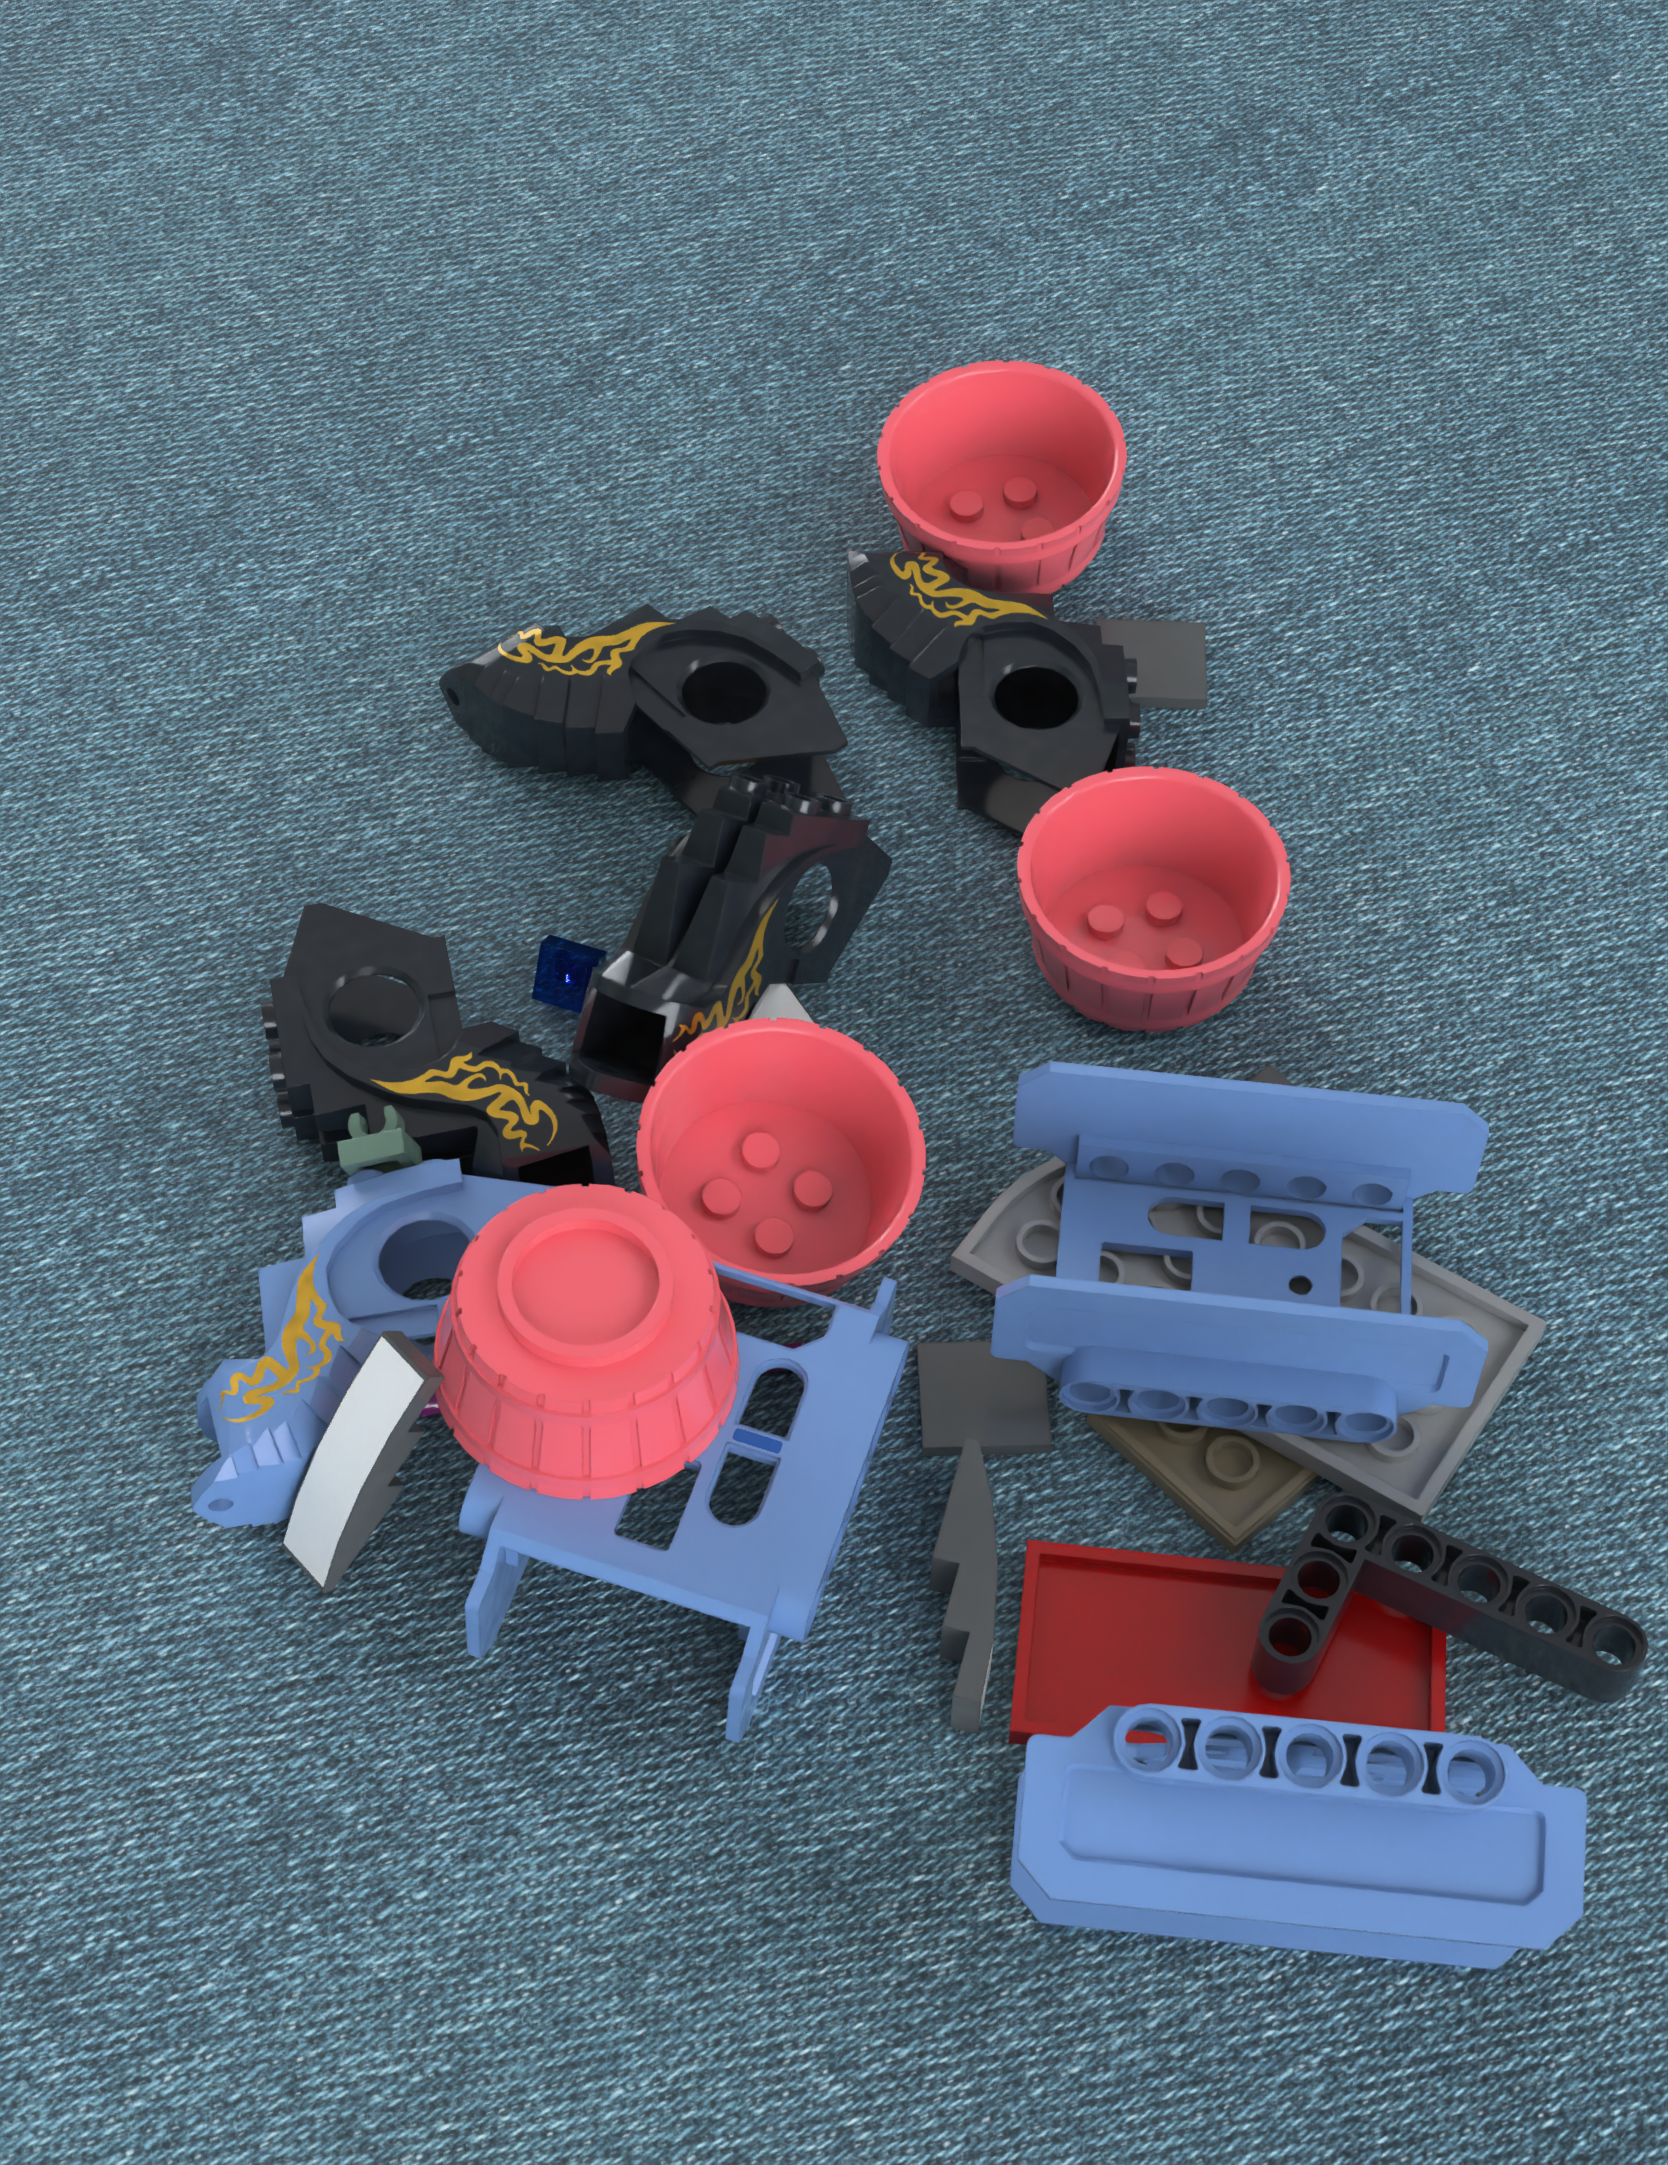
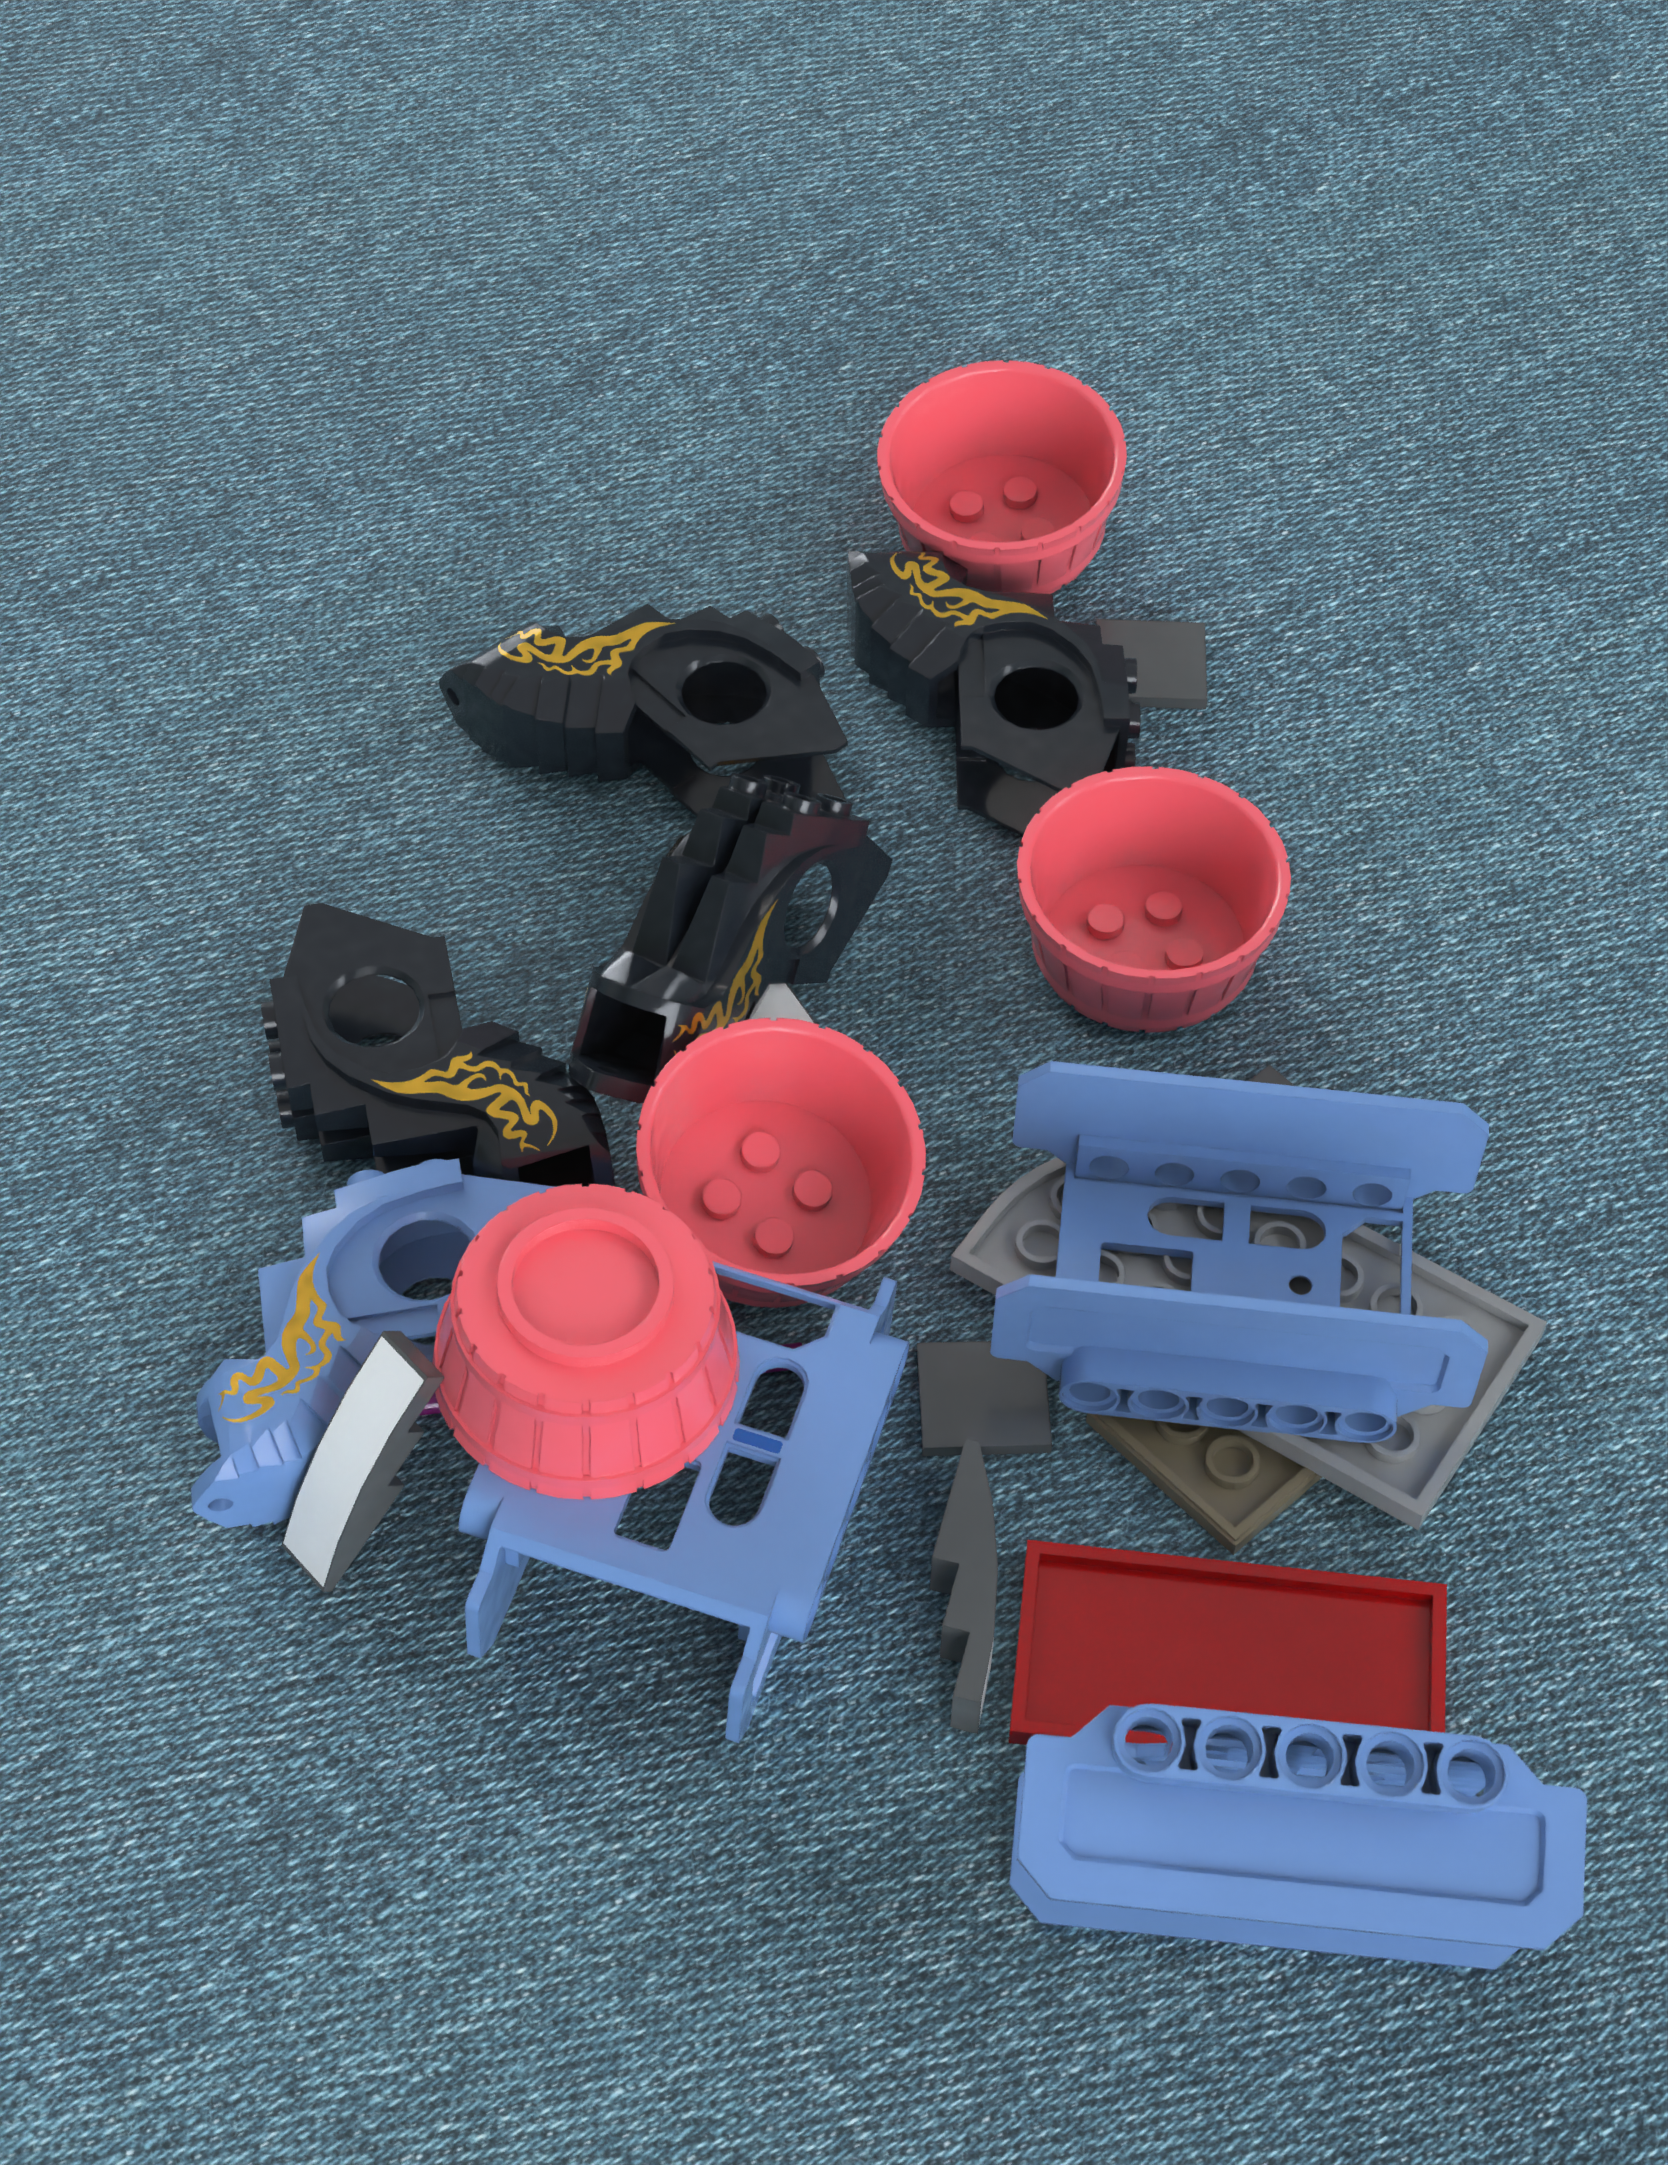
(381, 1151): sand green tile -> none
(565, 972): clear blue tile -> none
(1438, 1601): black beam -> none

